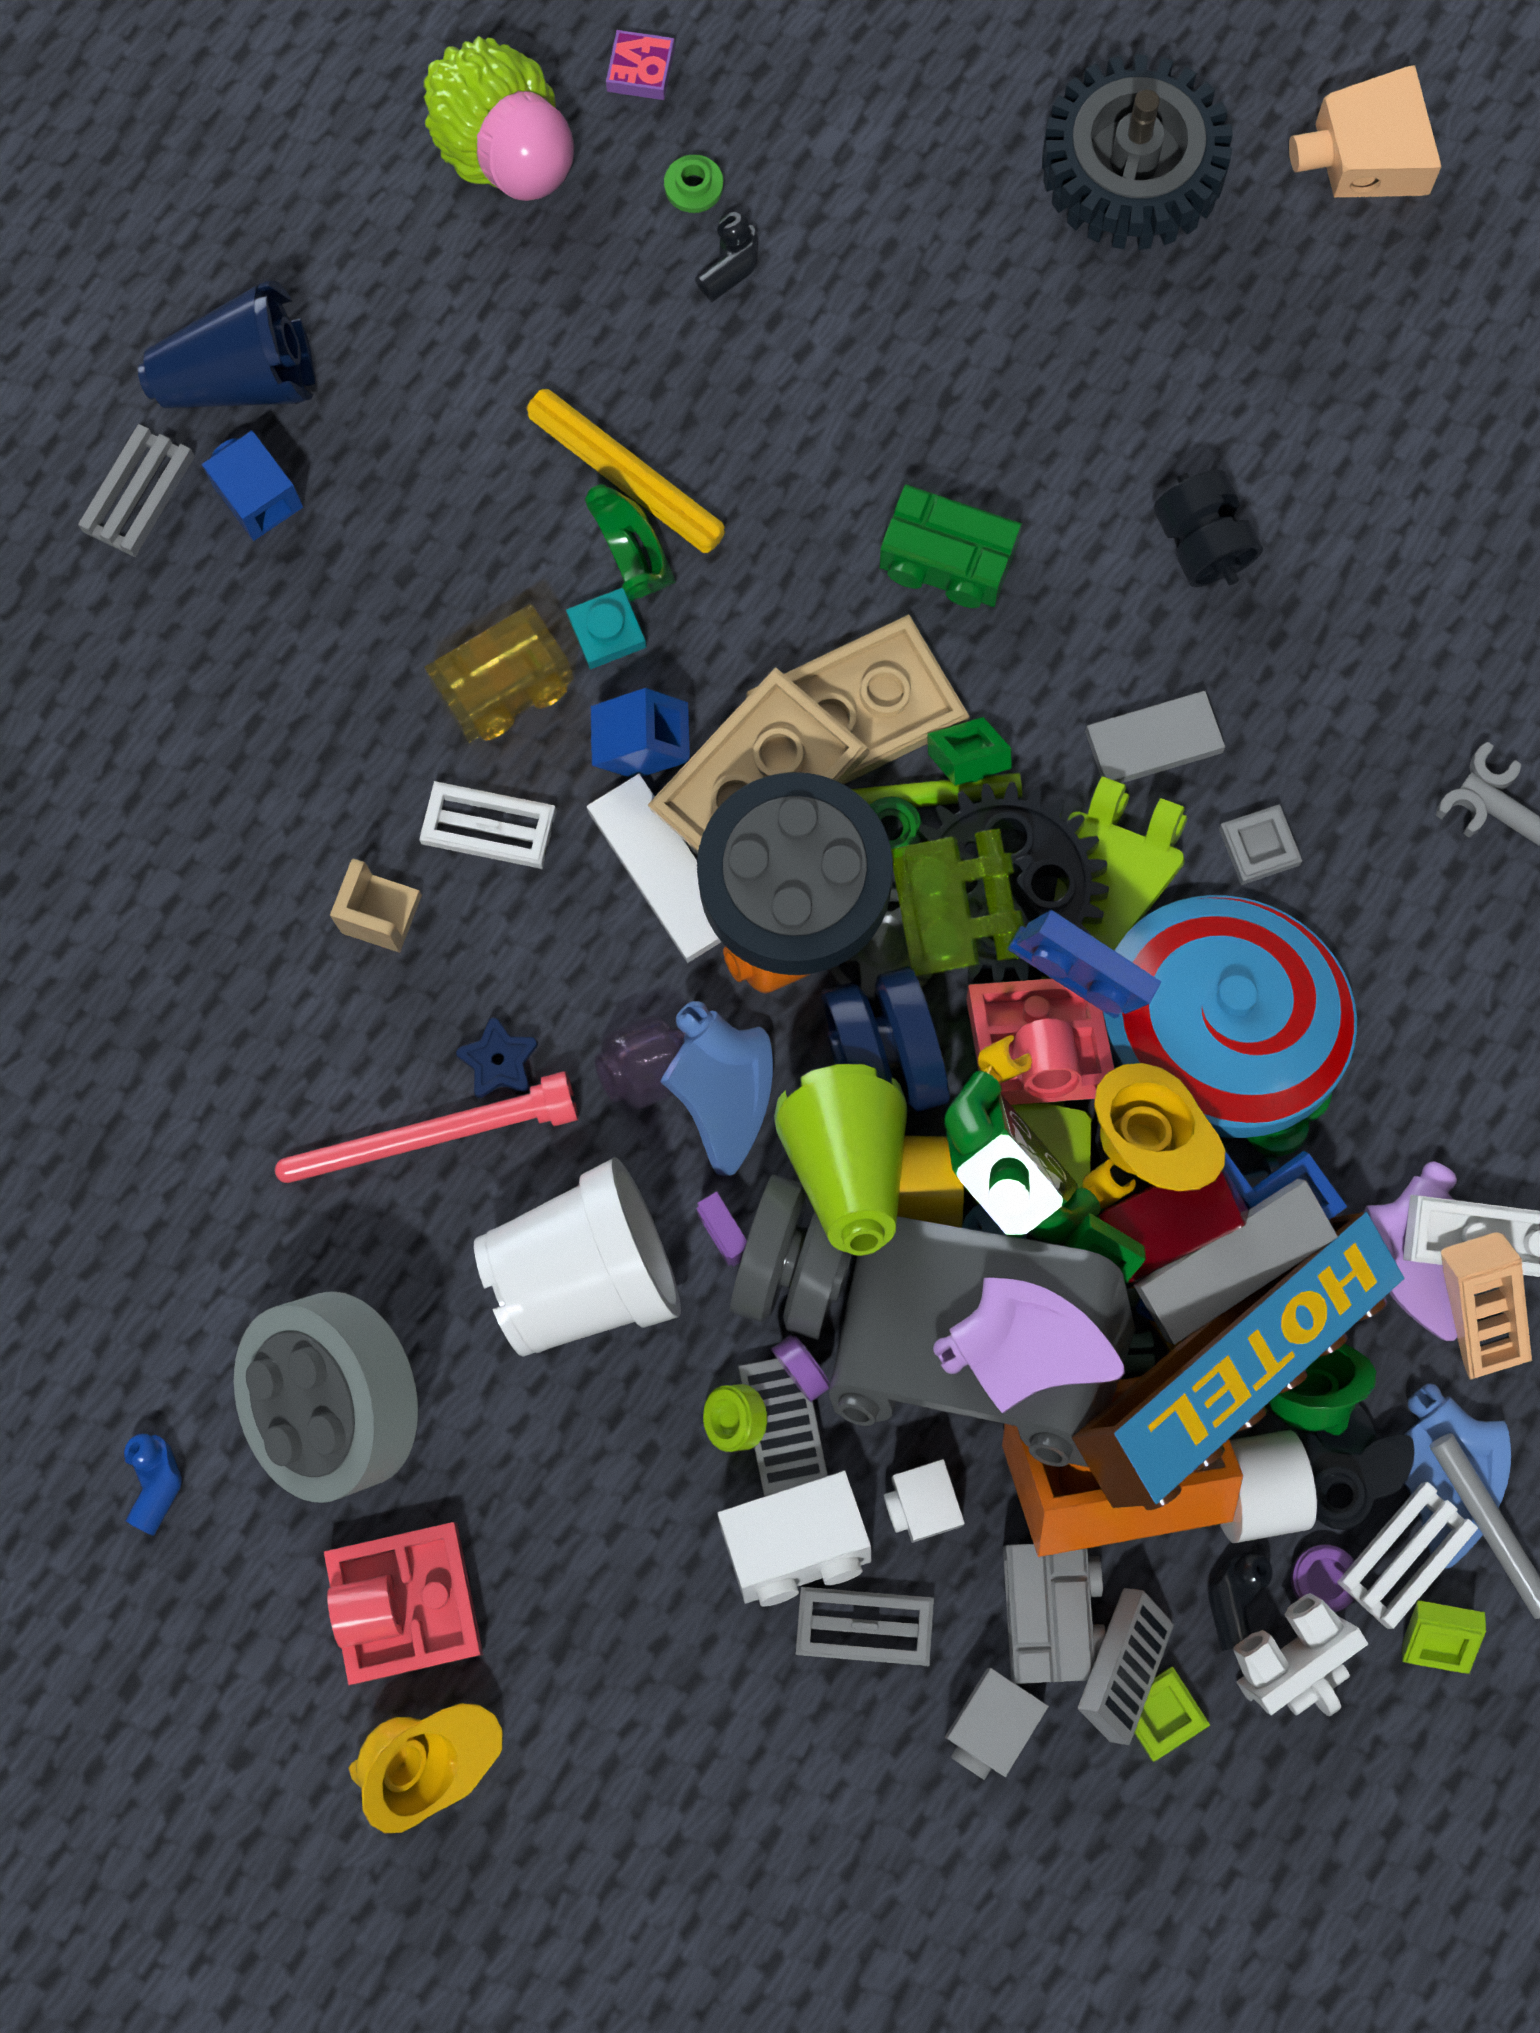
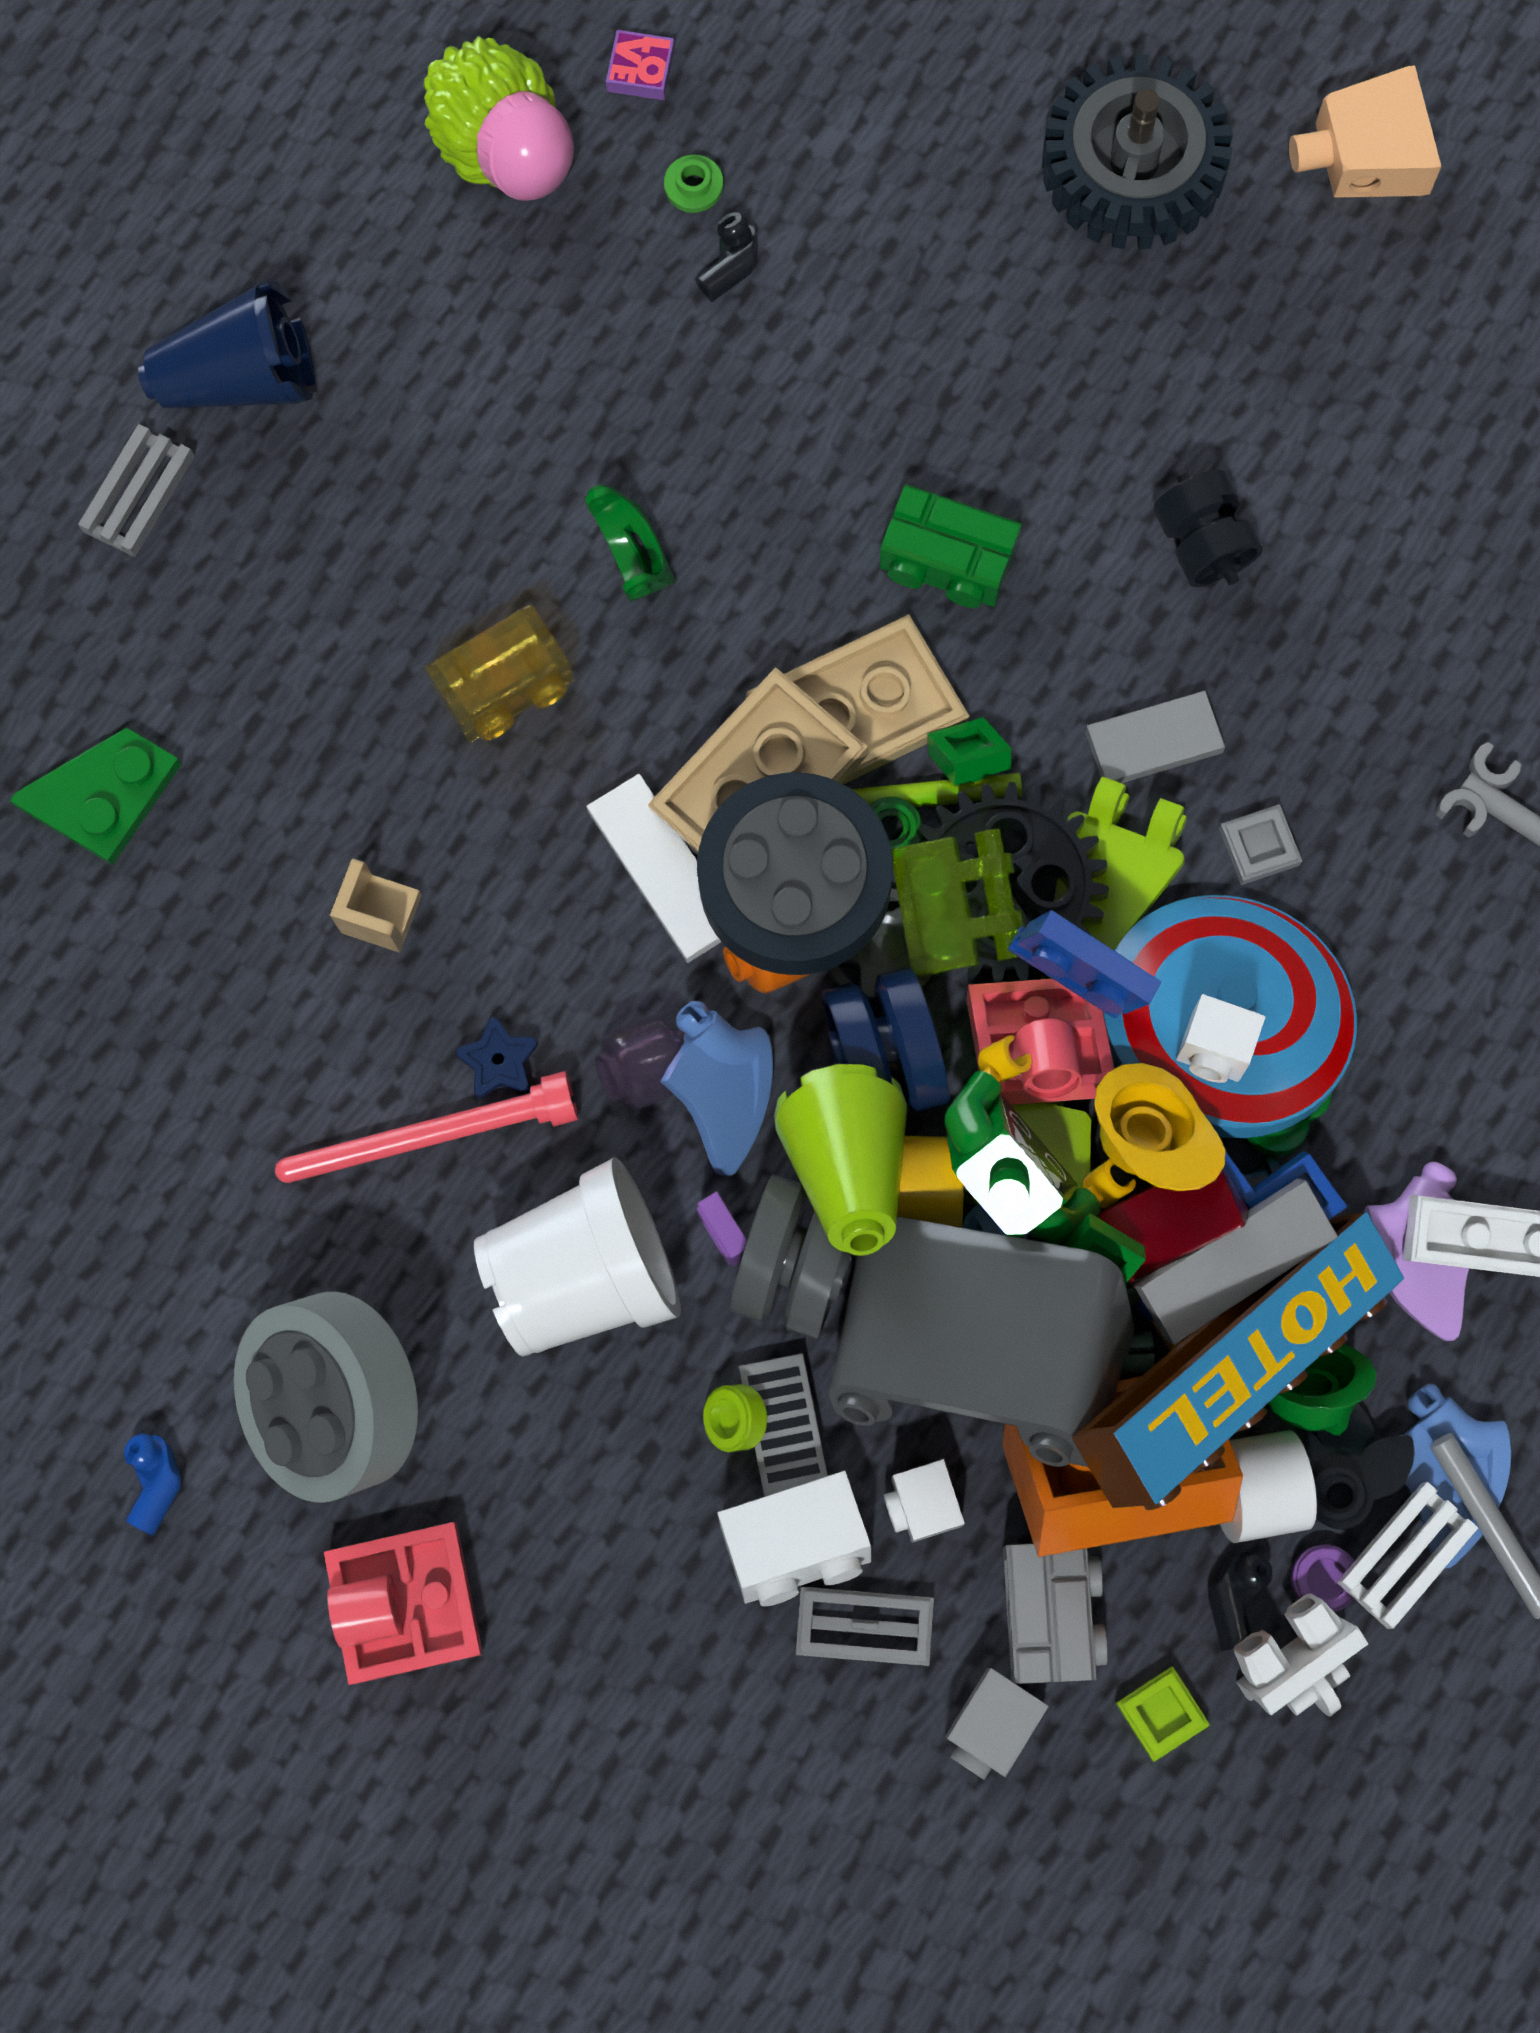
(101, 793): none -> green wing
(252, 484): blue brick -> none
(424, 1765): yellow piece -> none
(529, 857): white tile -> none
(606, 628): teal plate -> none
(625, 470): yellow axle -> none
(640, 733): blue brick -> none
(801, 1367): medium lavender tile -> none
(1027, 1343): lavender arm -> none
(1126, 1666): light grey tile -> none
(1220, 1040): none -> white plate
(1443, 1637): lime tile -> none
(1475, 1268): light nougat slope -> none

